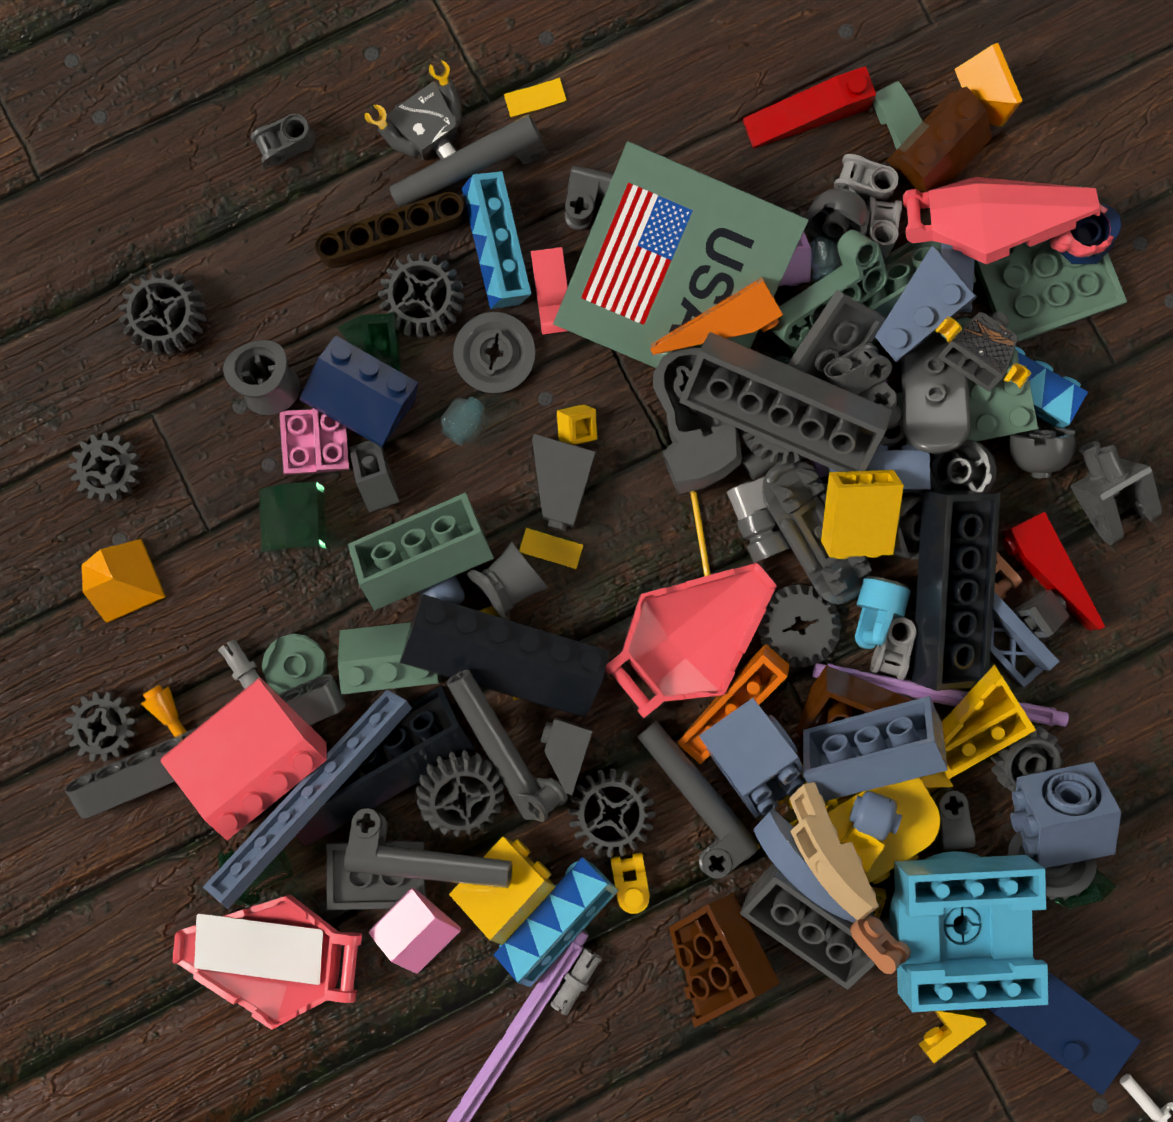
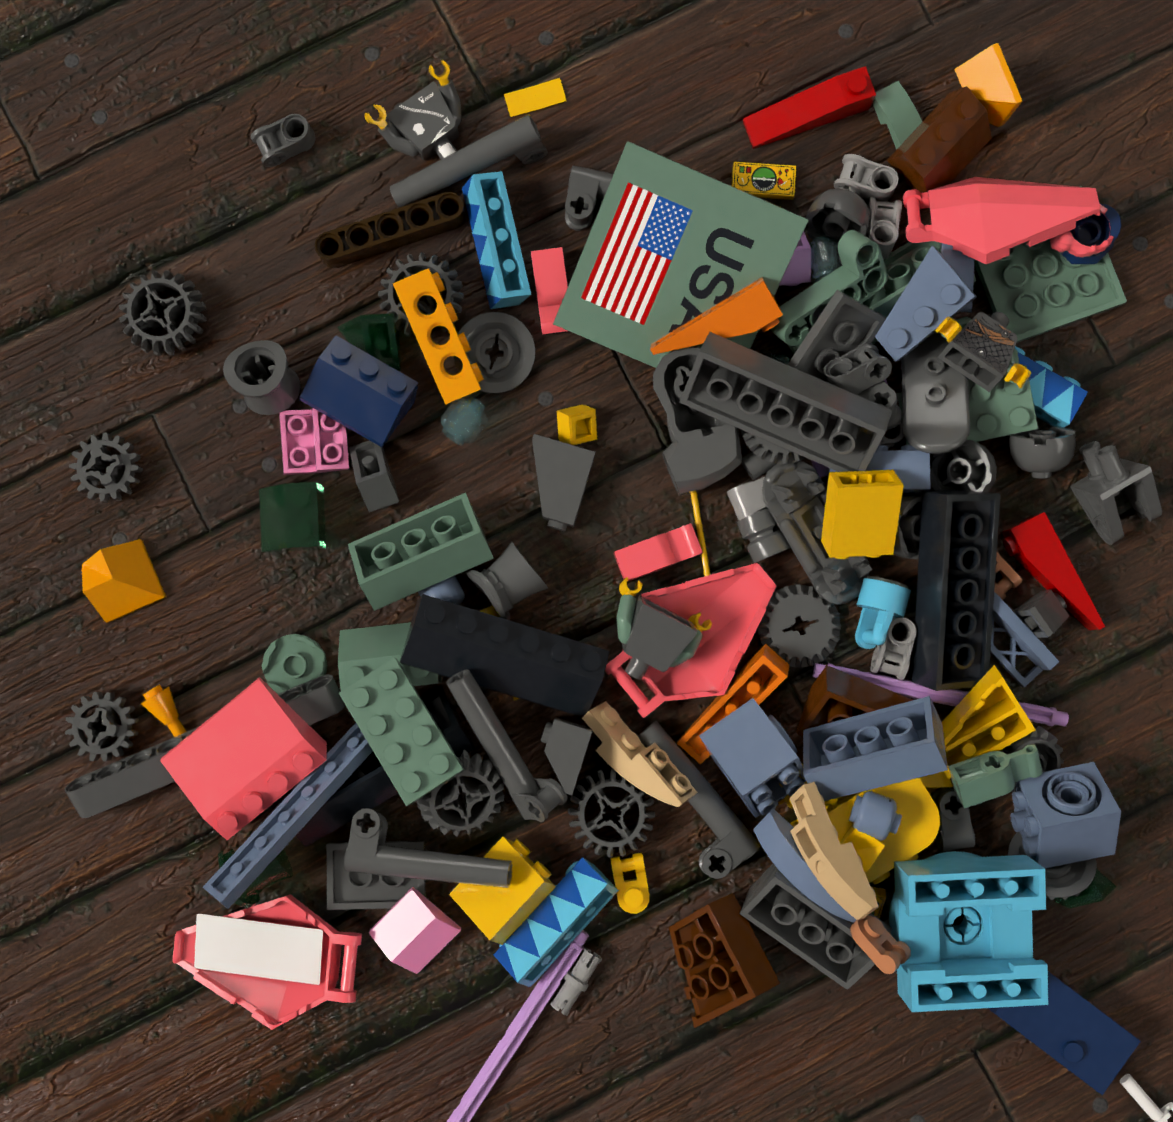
(239, 663): light grey pin -> none
(401, 731): none -> sand green plate
(450, 385): none -> light orange brick
(551, 548): yellow sticker -> none
(641, 766): none -> tan slope
(654, 633): none -> dark grey torso
(657, 552): none -> coral piece
(765, 179): none -> tile
(956, 1029): yellow slope -> none
(993, 774): none -> sand green piece

